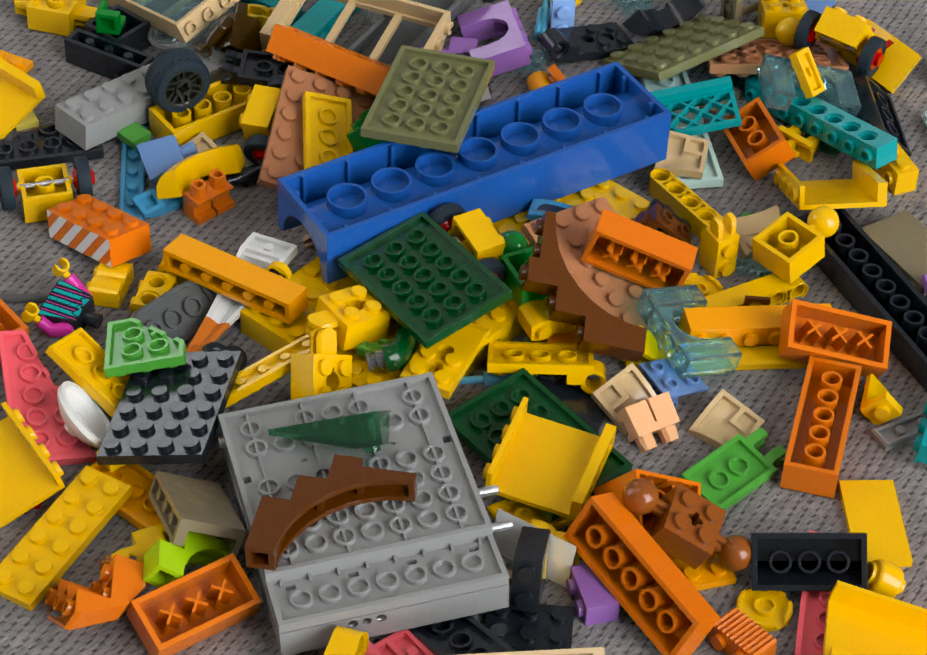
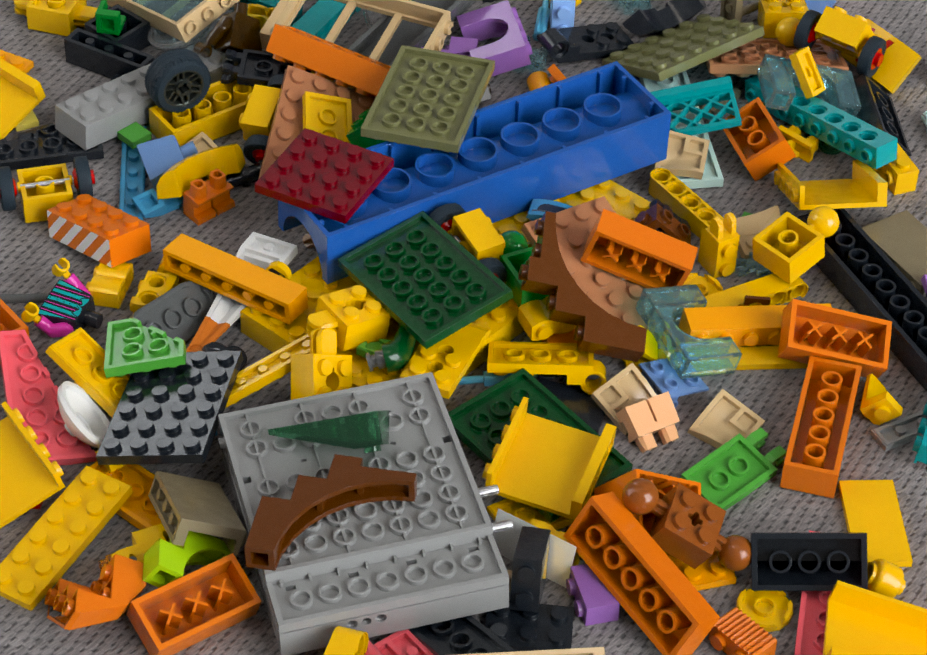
(324, 175): none -> dark red plate

